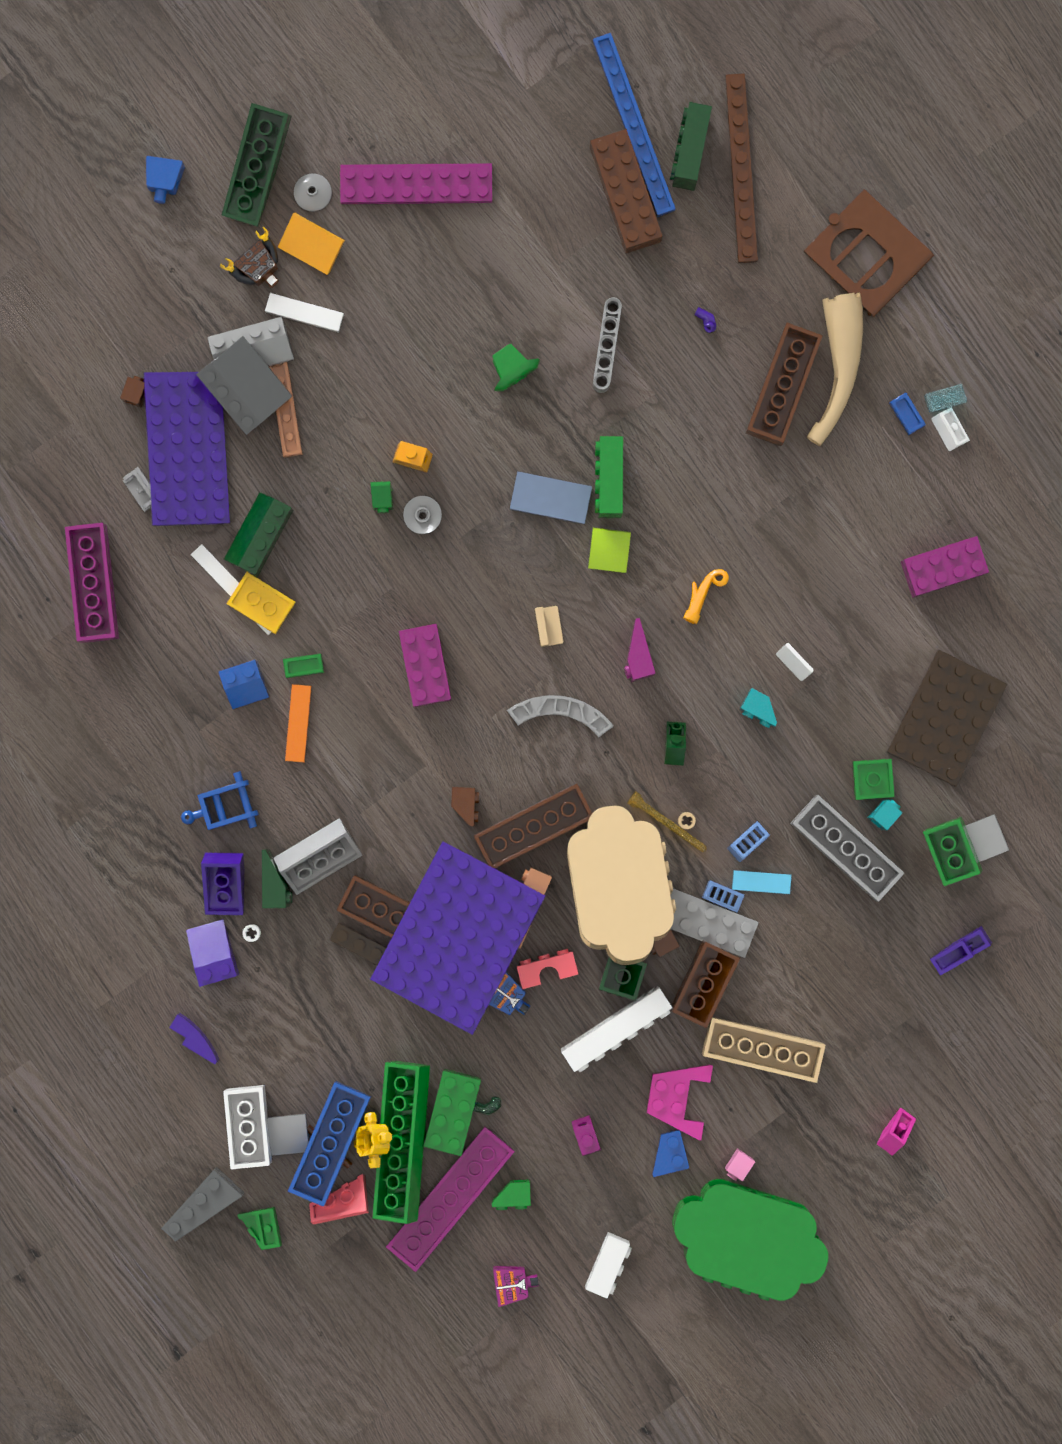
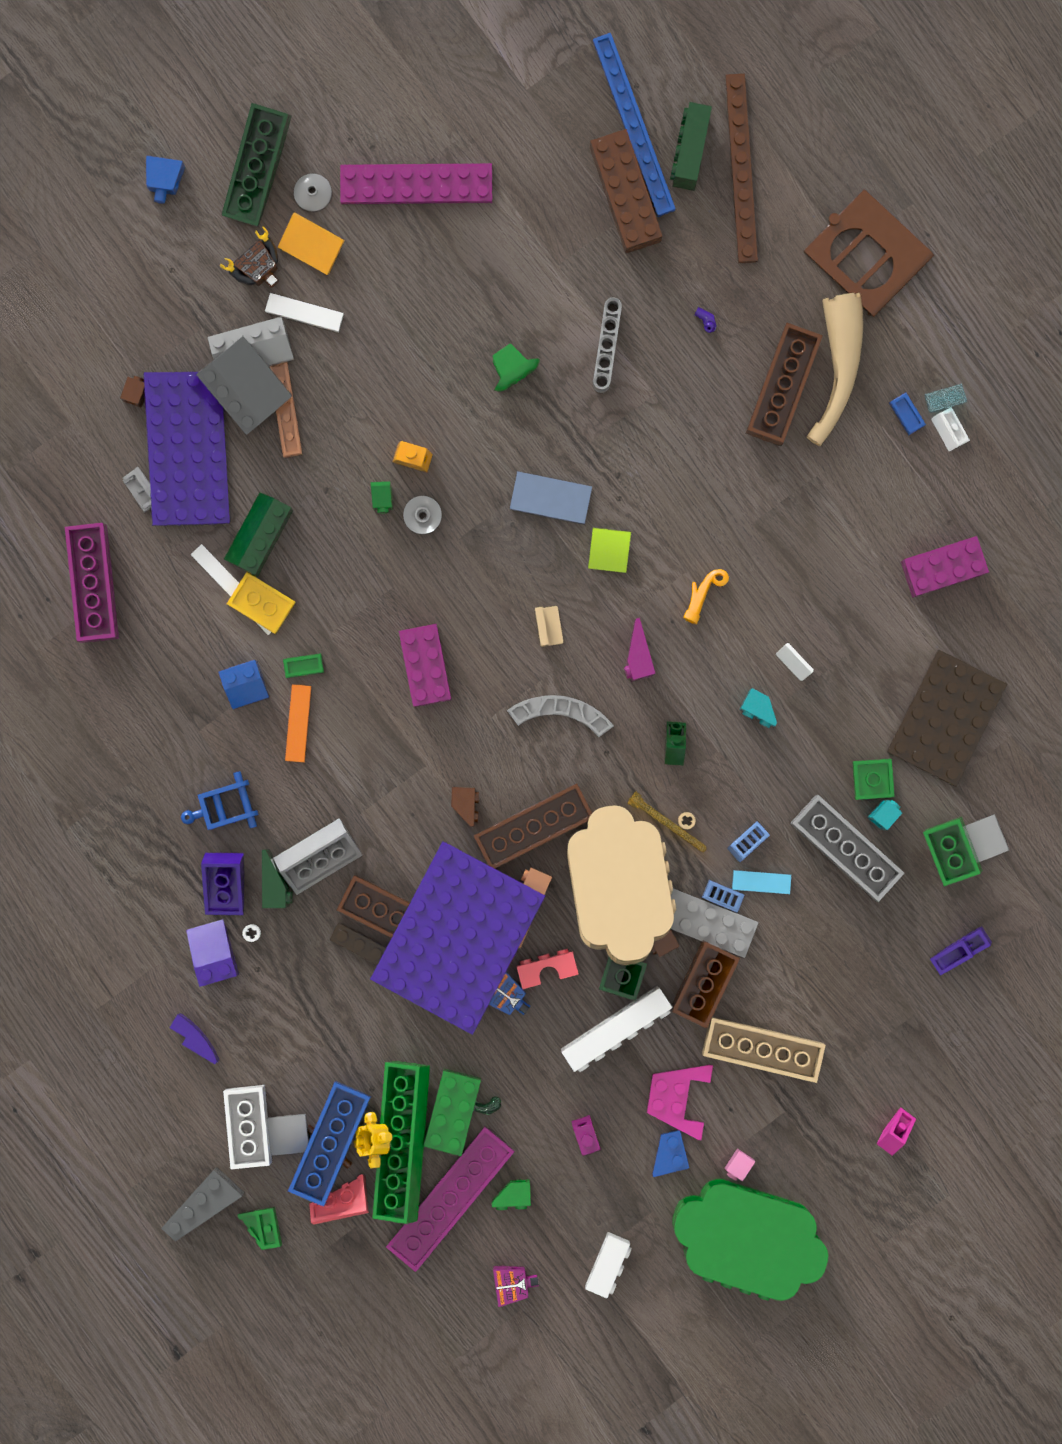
(610, 473): green brick -> none

